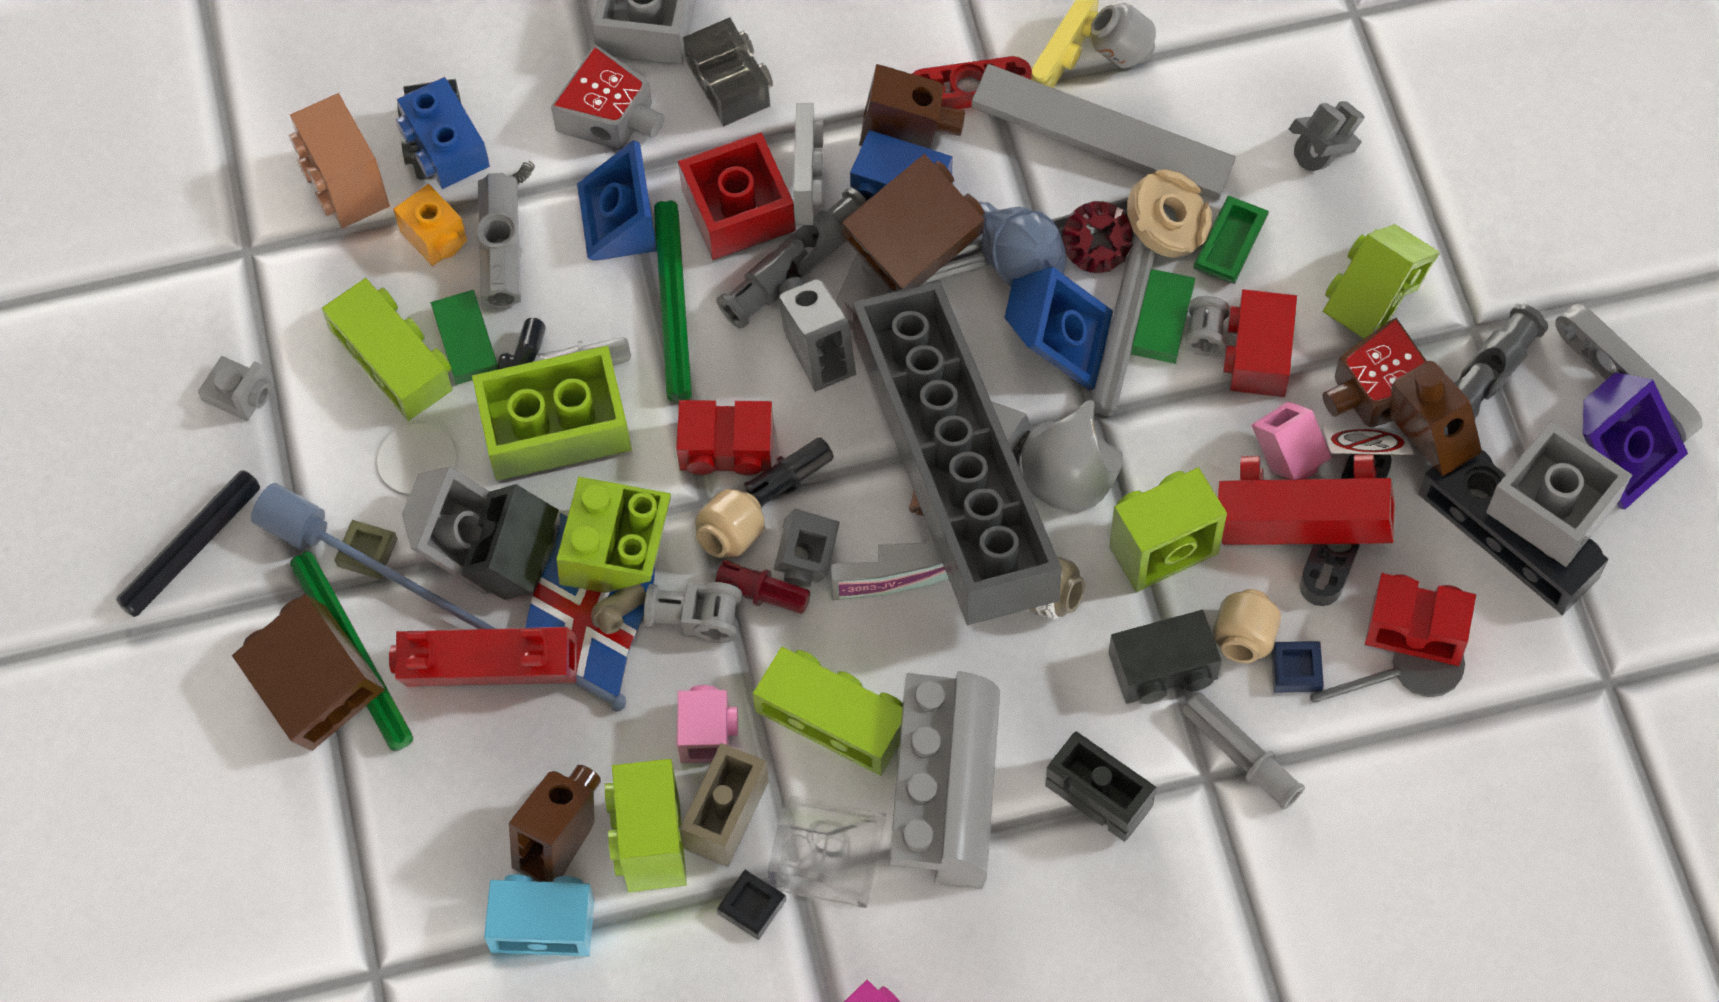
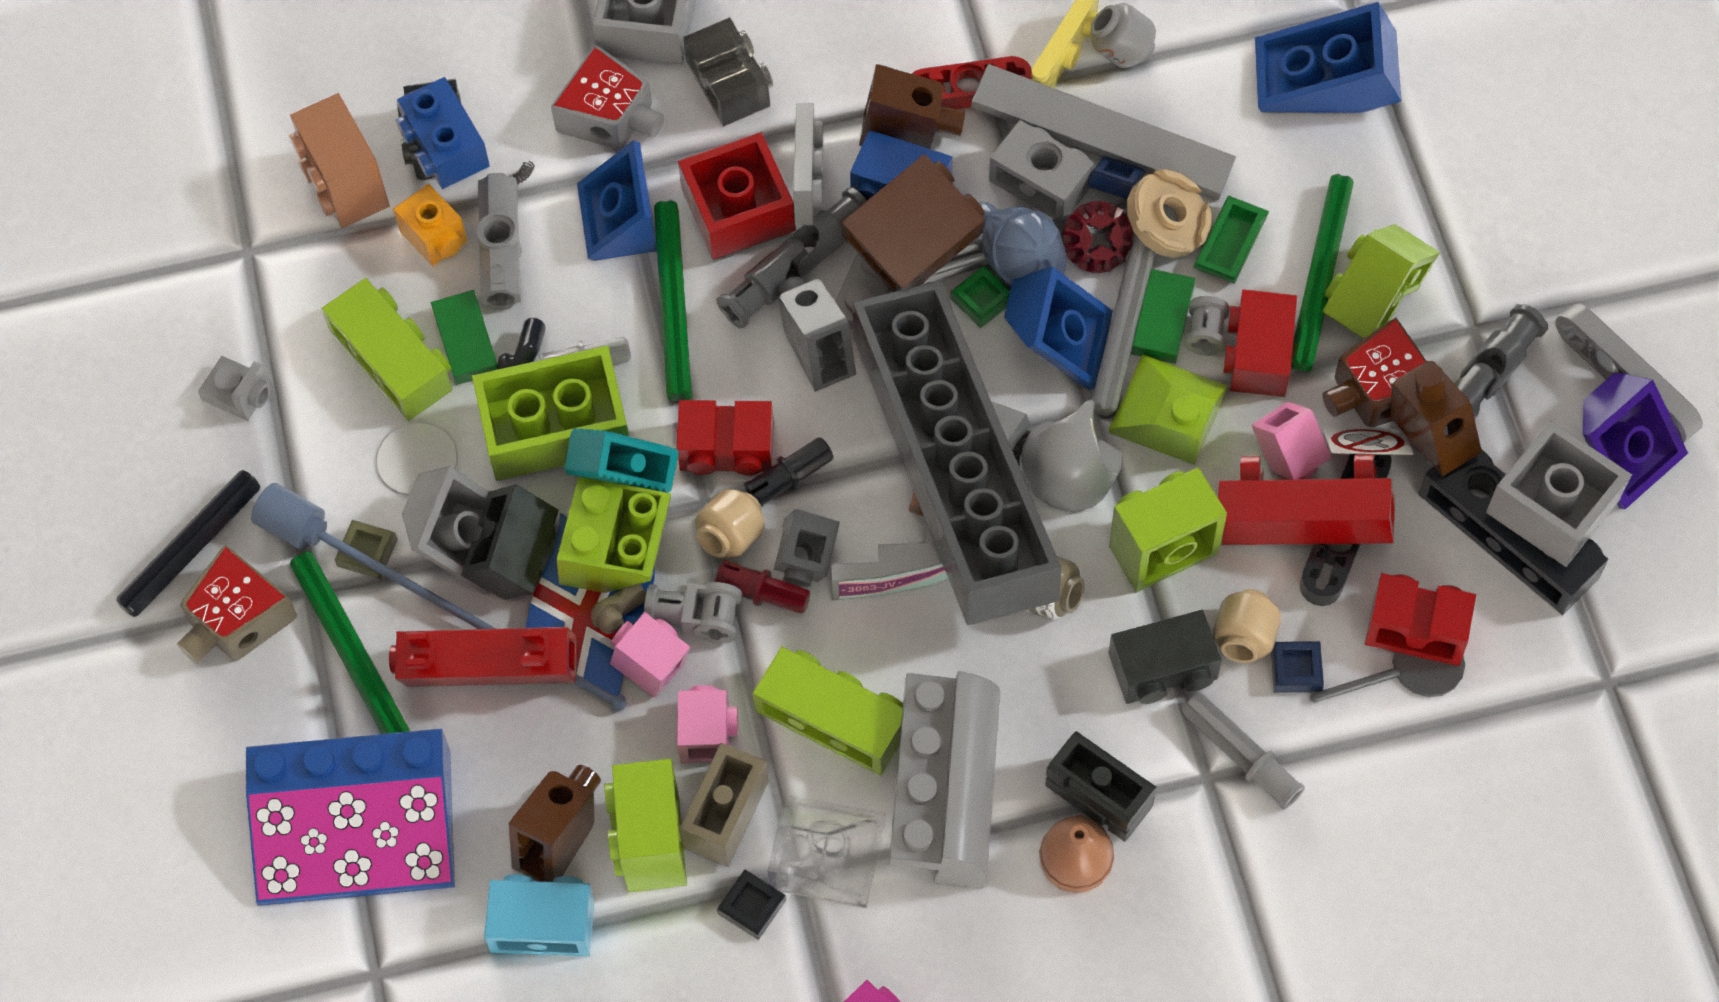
(232, 609): none -> torso
(307, 672): reddish brown brick -> none
(350, 816): none -> slope
(621, 459): none -> teal brick
(648, 653): none -> bright pink brick
(981, 296): none -> green tile
(1051, 191): none -> light grey brick
(1076, 854): none -> nougat helmet
(1115, 177): none -> dark blue tile
(1168, 409): none -> lime slope
(1321, 272): none -> green axle
(1329, 132): dark grey hips -> none
(1330, 64): none -> blue slope

